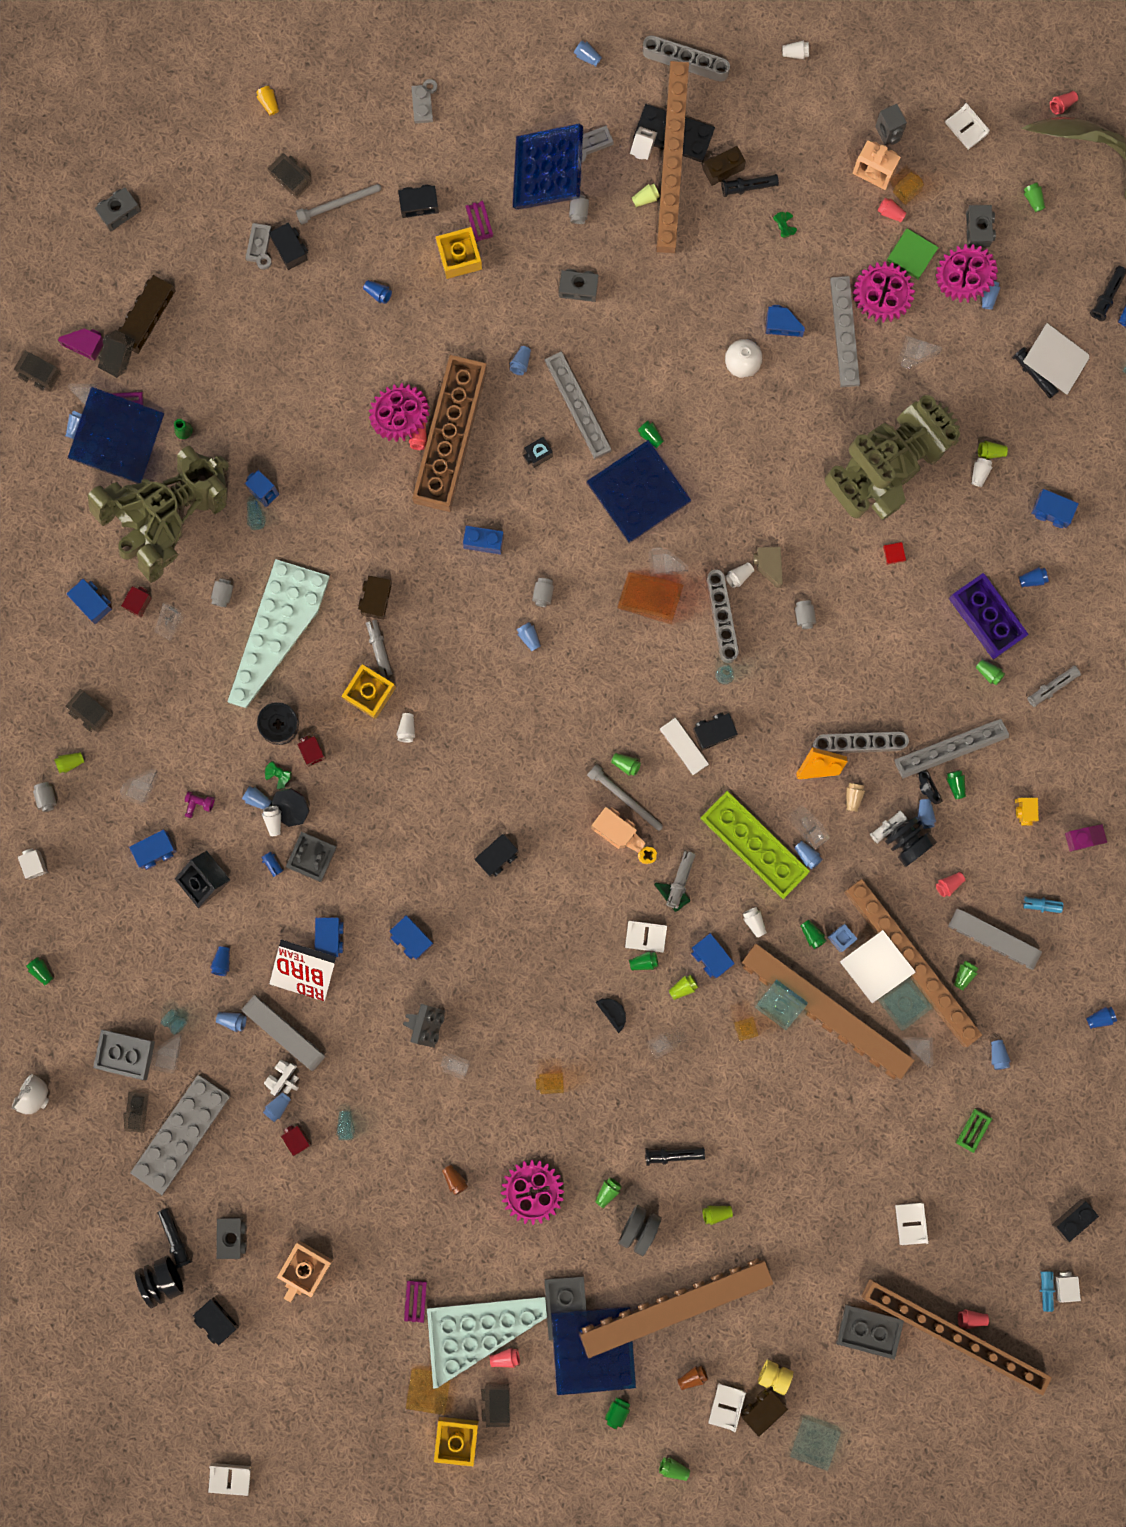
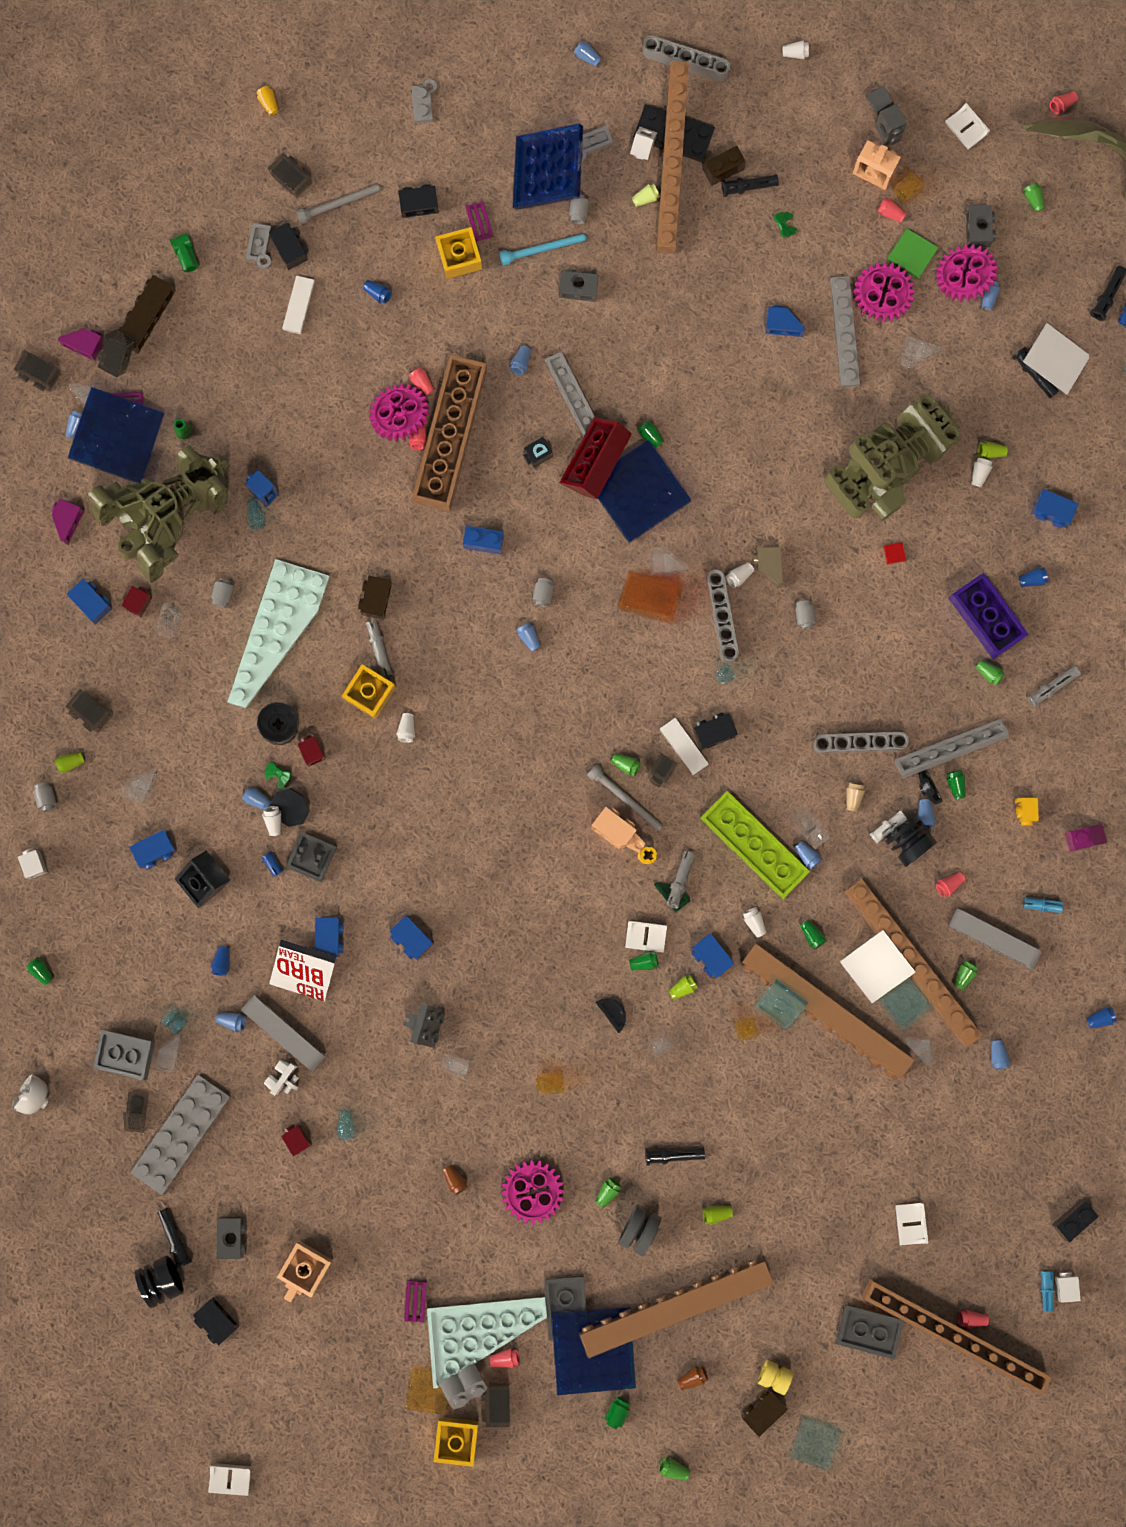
(66, 519): none -> magenta slope
(116, 218): dark grey brick -> none
(183, 248): none -> green piece
(193, 800): magenta piece -> none
(276, 1107): medium blue cone -> none
(298, 304): none -> white tile
(421, 381): none -> coral cone
(463, 1386): none -> light grey brick
(497, 855): black brick -> none
(508, 256): none -> medium azure piece
(596, 457): none -> dark red slope
(662, 770): none -> clear smoke brick
(725, 1417): white piece -> none
(743, 358): white cylinder -> none
(821, 764): light orange wing -> none
(842, 938): medium blue brick -> none
(879, 100): none -> dark grey brick
(965, 1145): bright green tile -> none

